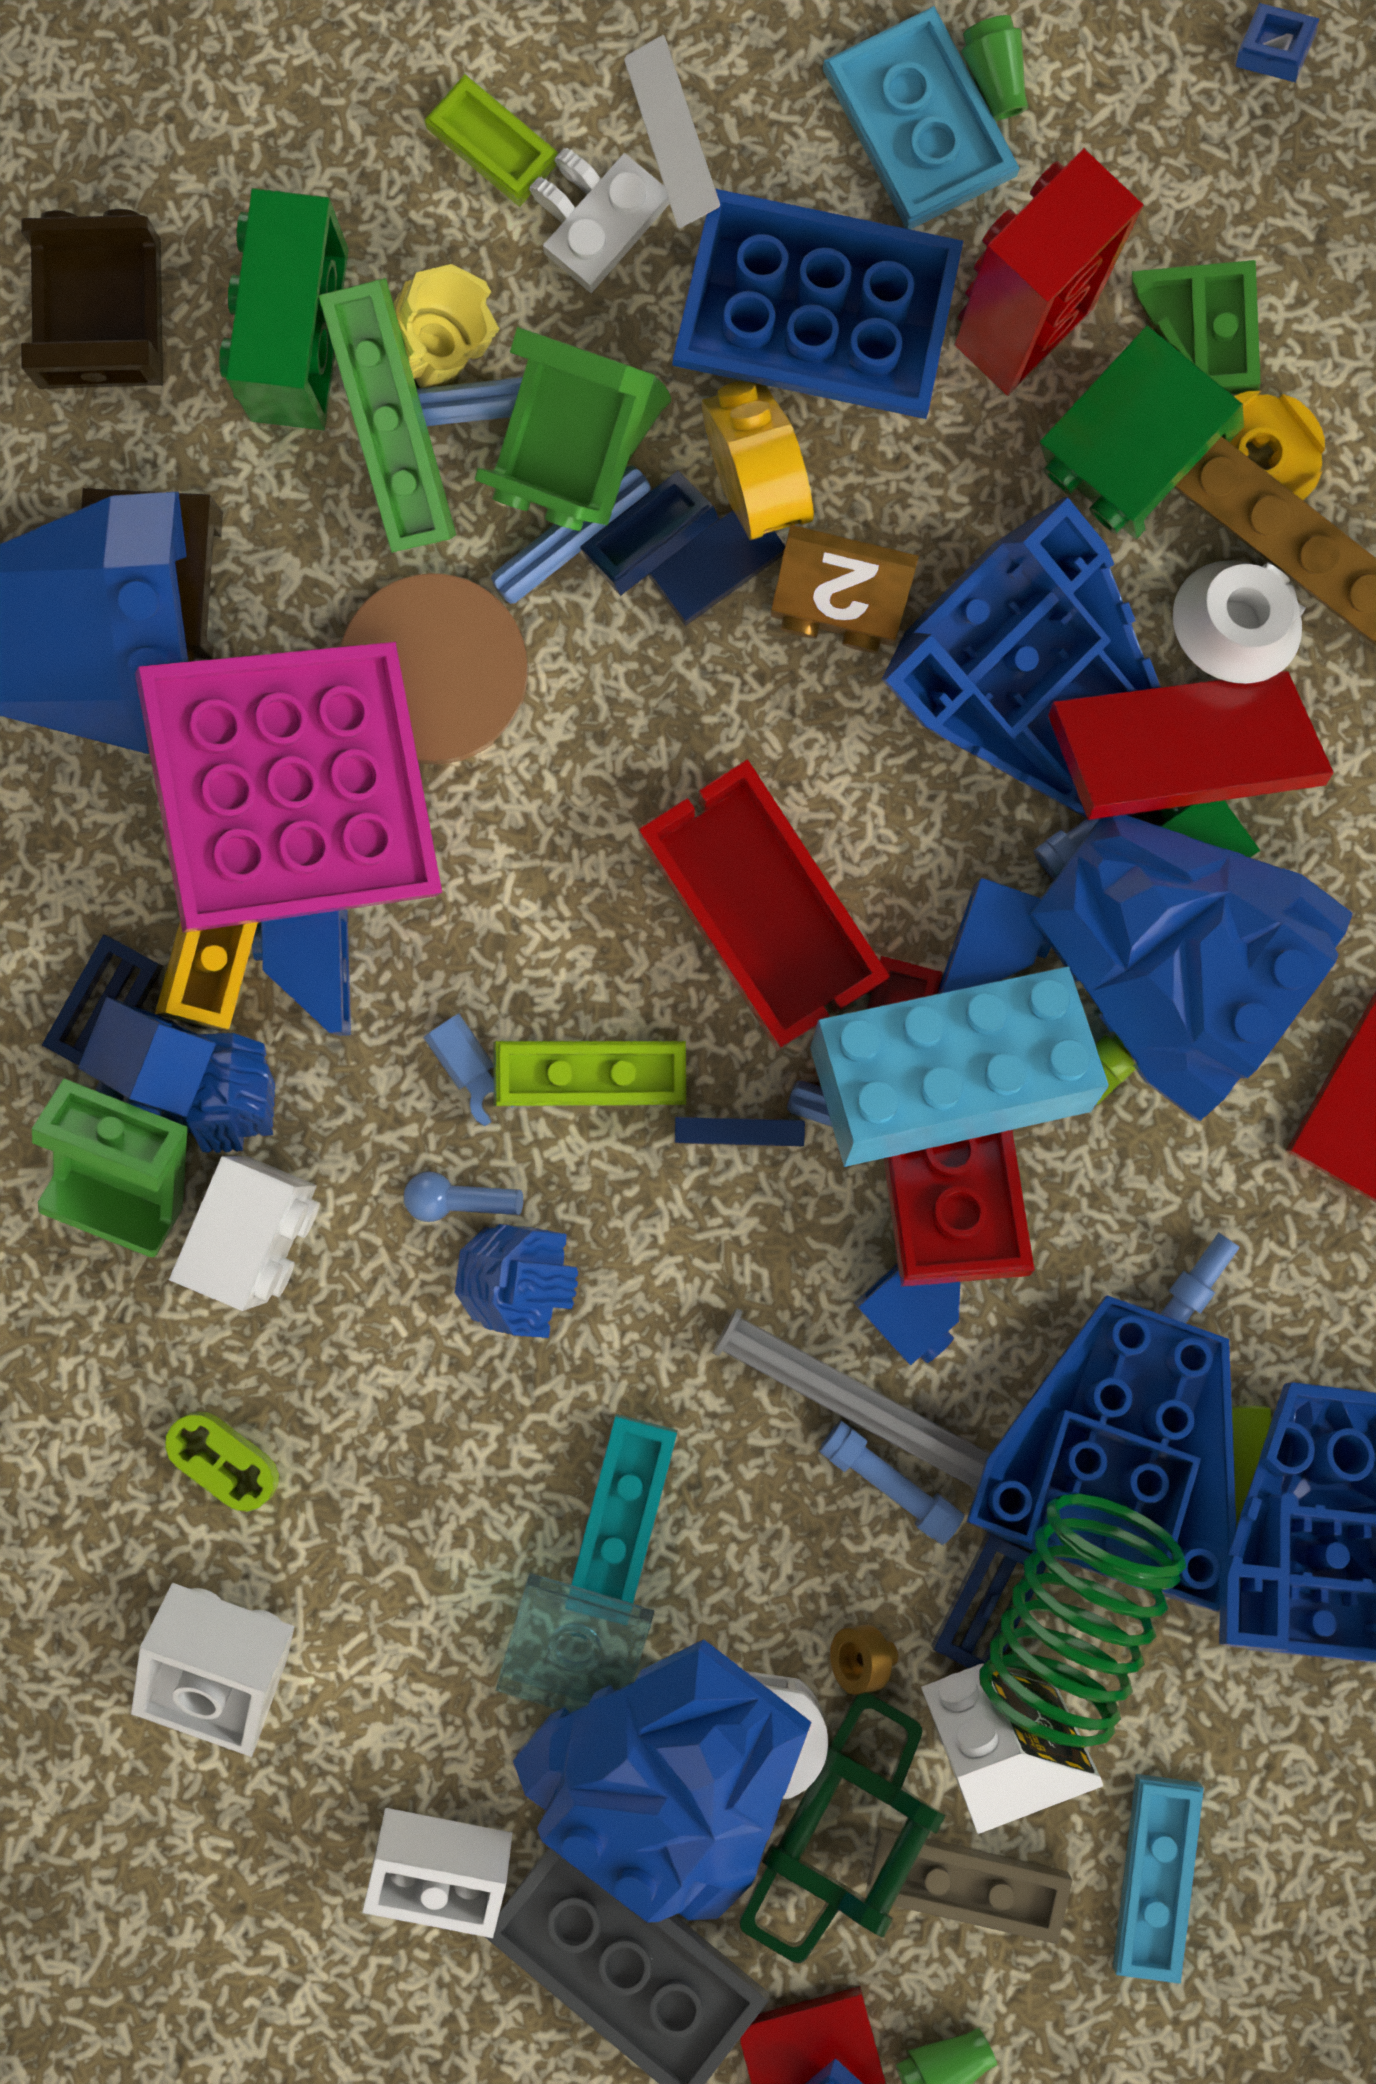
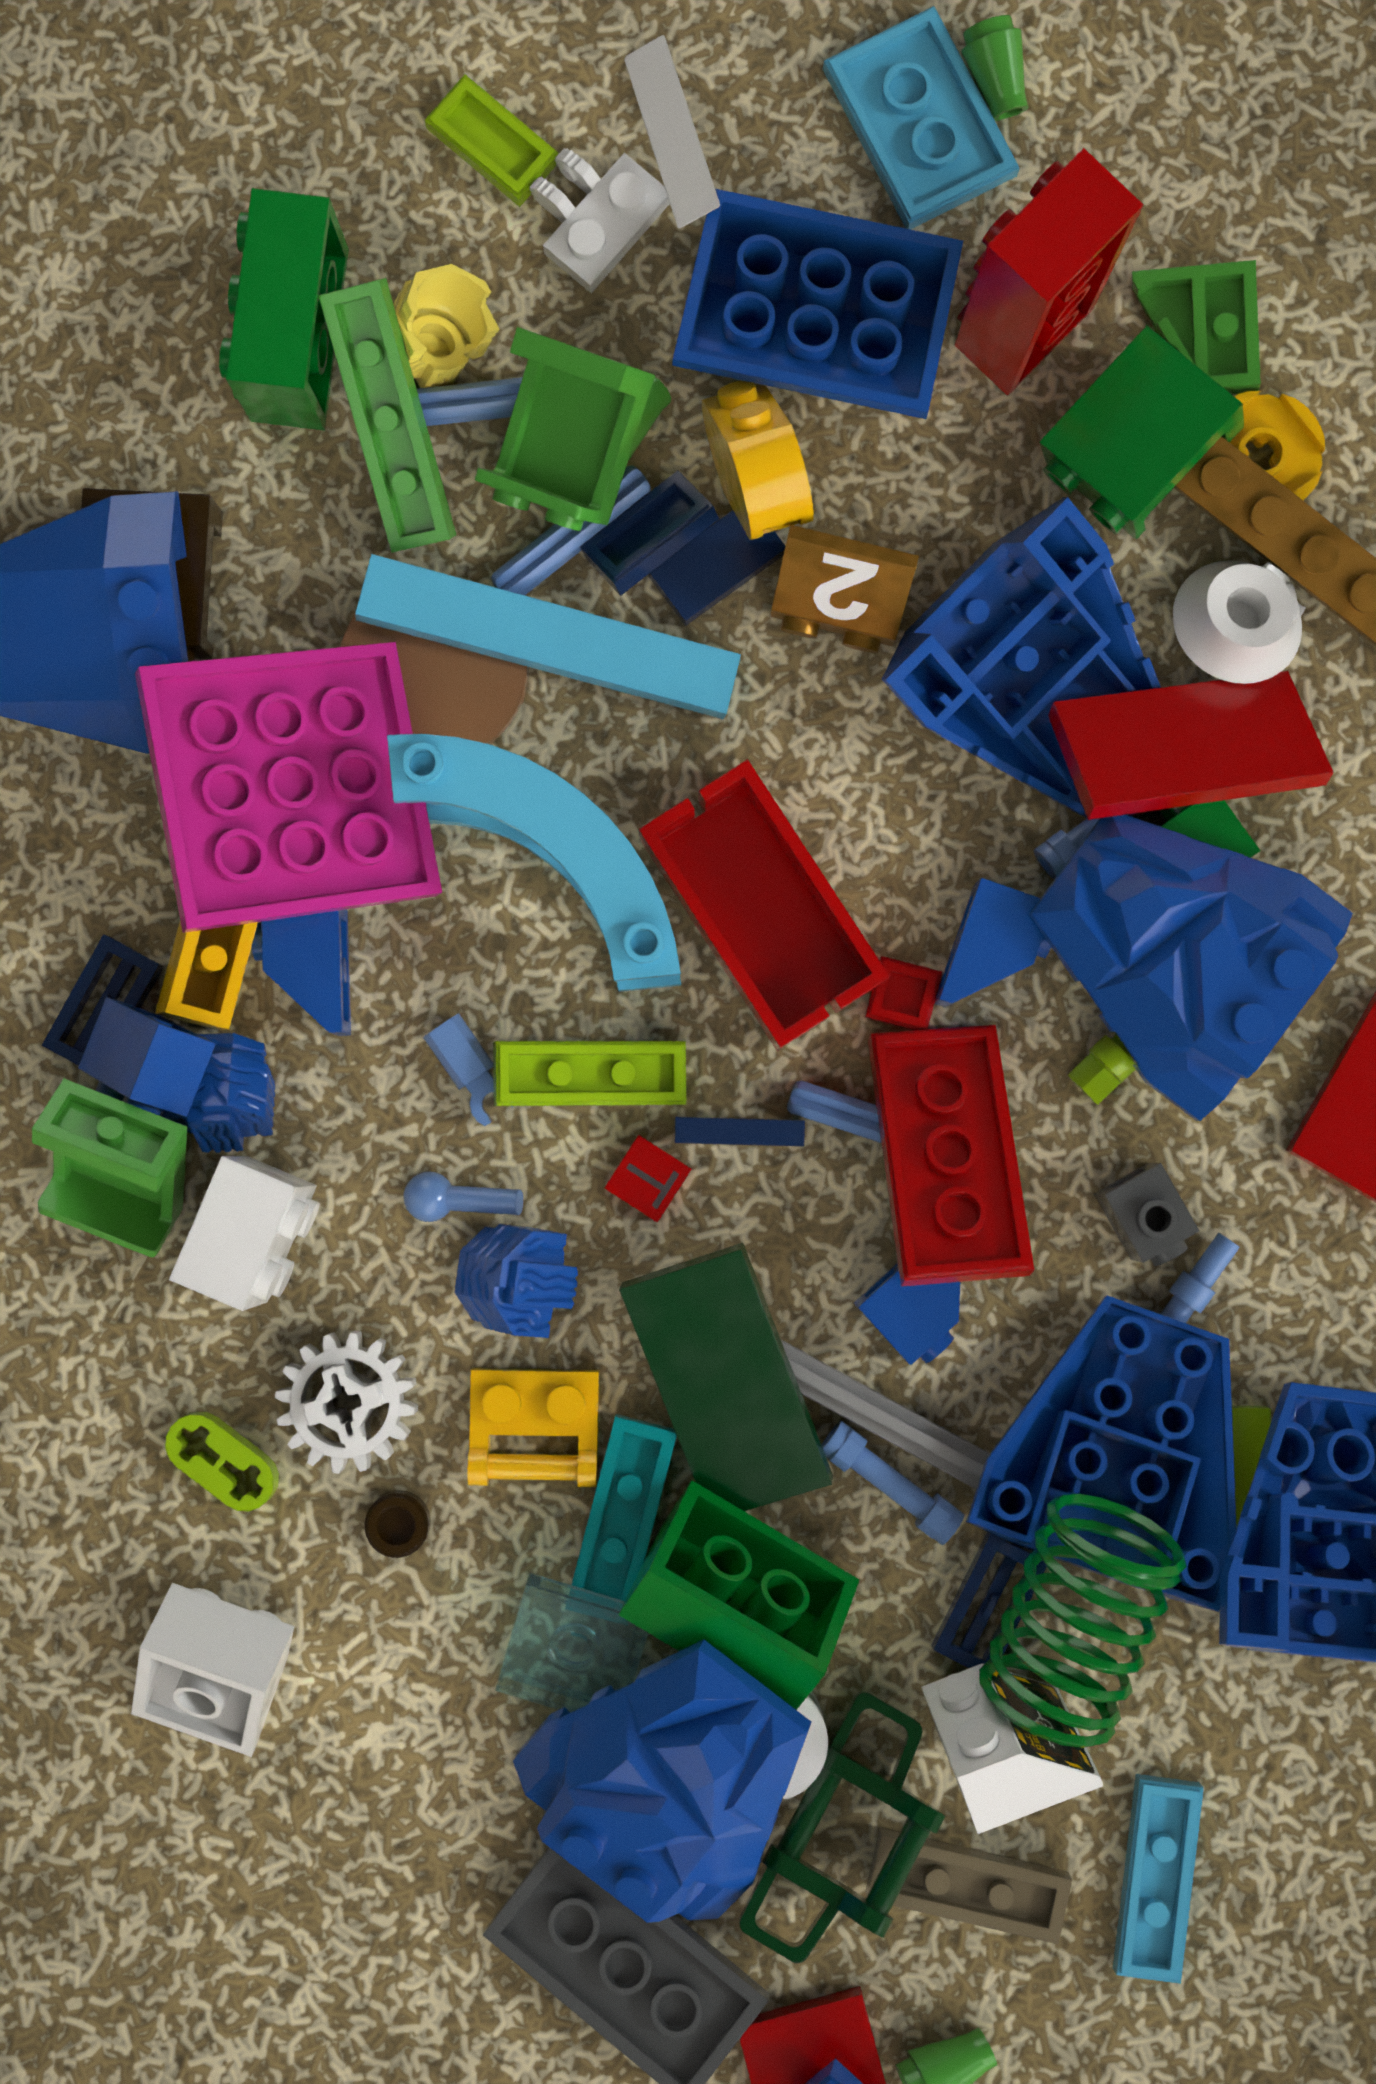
(94, 301): dark brown panel -> none
(354, 1430): none -> white gear
(397, 1524): none -> dark brown tile
(438, 1873): white brick -> none
(533, 1405): none -> yellow plate
(534, 807): none -> medium azure fence
(547, 636): none -> medium azure tile
(648, 1178): none -> red tile
(726, 1379): none -> dark green tile
(743, 1592): none -> green brick
(862, 1659): pearl gold tile -> none
(957, 1066): medium azure brick -> none
(1148, 1214): none -> dark grey brick
(1277, 42): blue tile -> none

